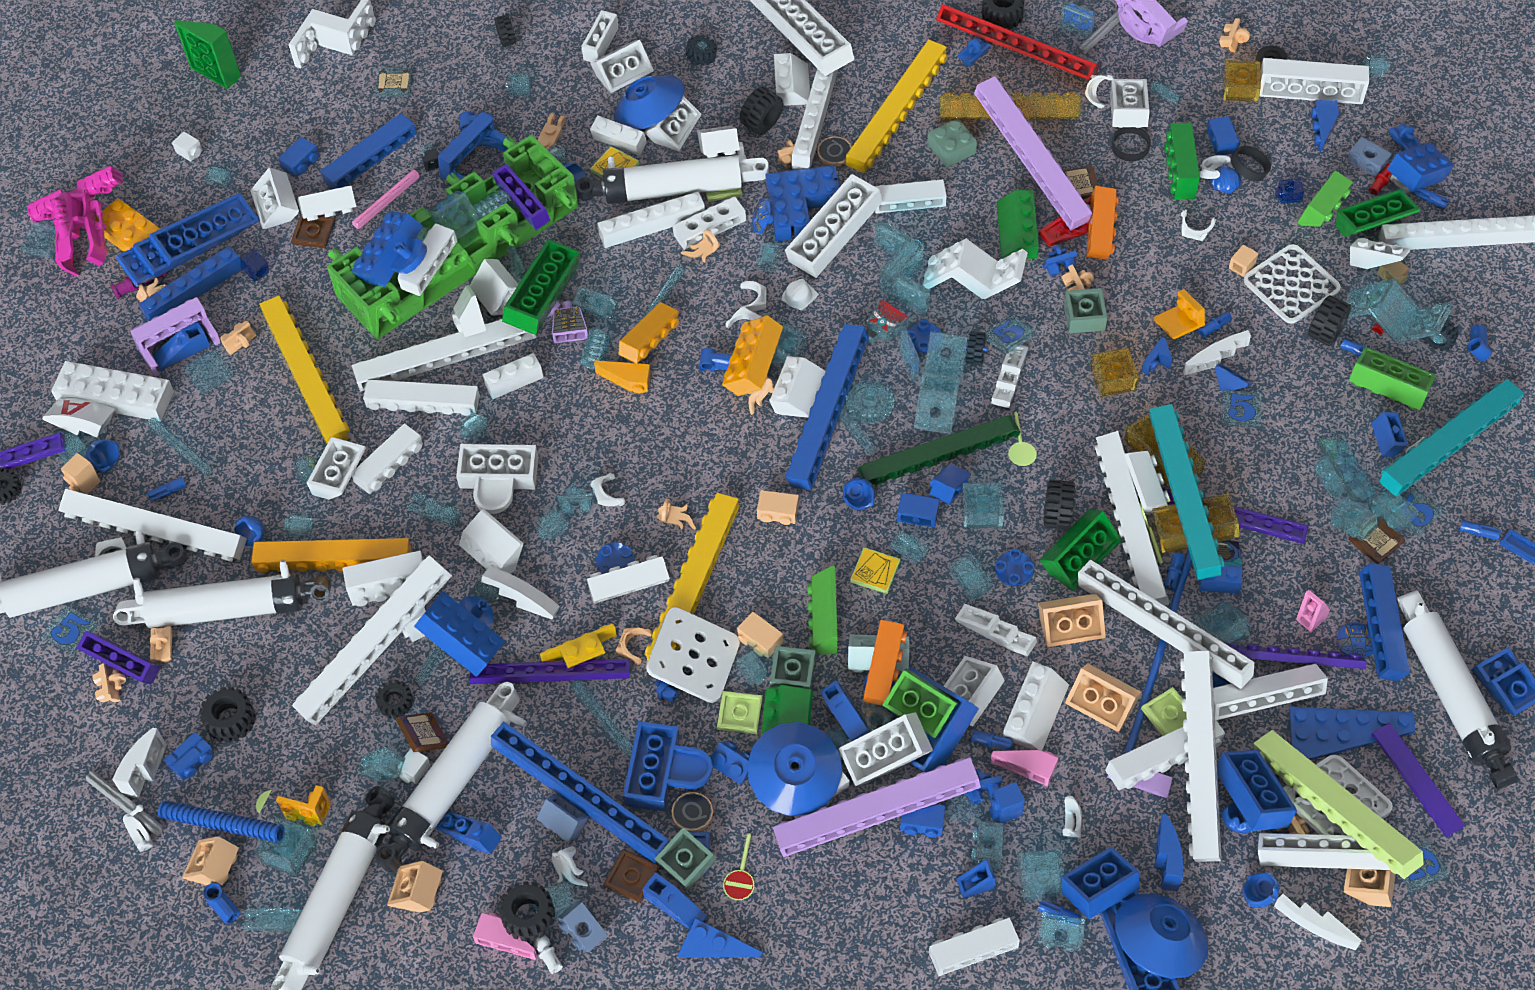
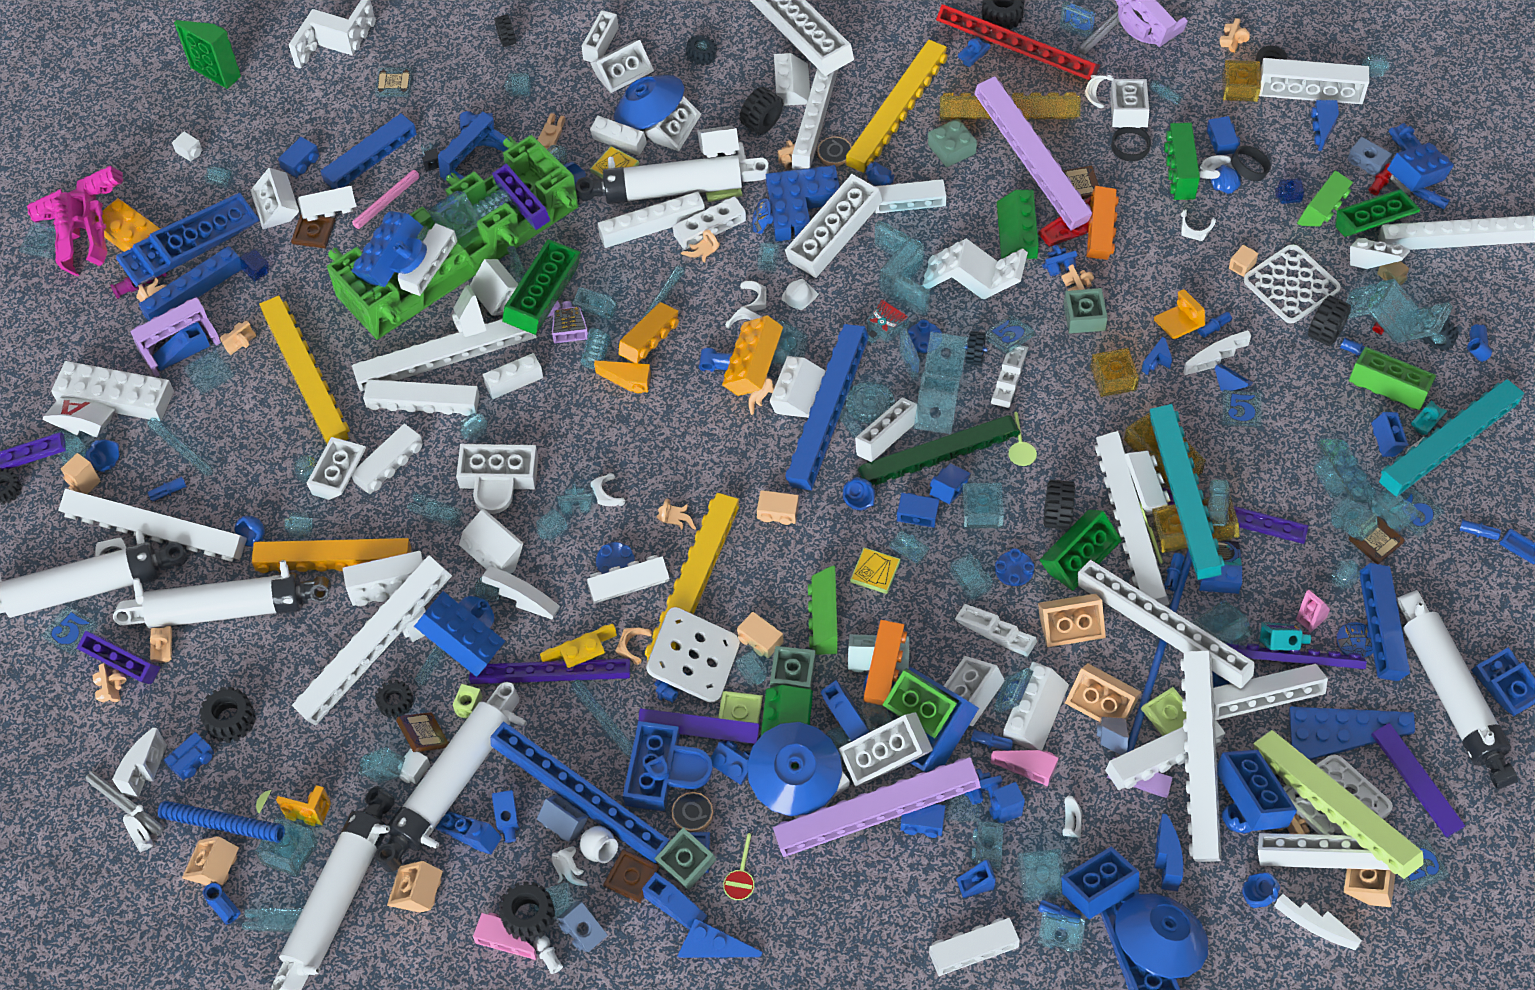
(466, 693): none -> yellowish green brick
(506, 807): none -> blue torso
(598, 844): none -> white piece
(657, 768): none -> blue tile
(704, 726): none -> dark purple tile
(879, 175): none -> blue hair
(886, 429): none -> white brick
(1013, 690): none -> clear light blue tile
(1113, 734): none -> sand blue slope
(1219, 502): none -> clear light blue brick
(1283, 636): none -> teal torso
(1345, 574): none -> clear light blue head
(1428, 418): none -> teal hips

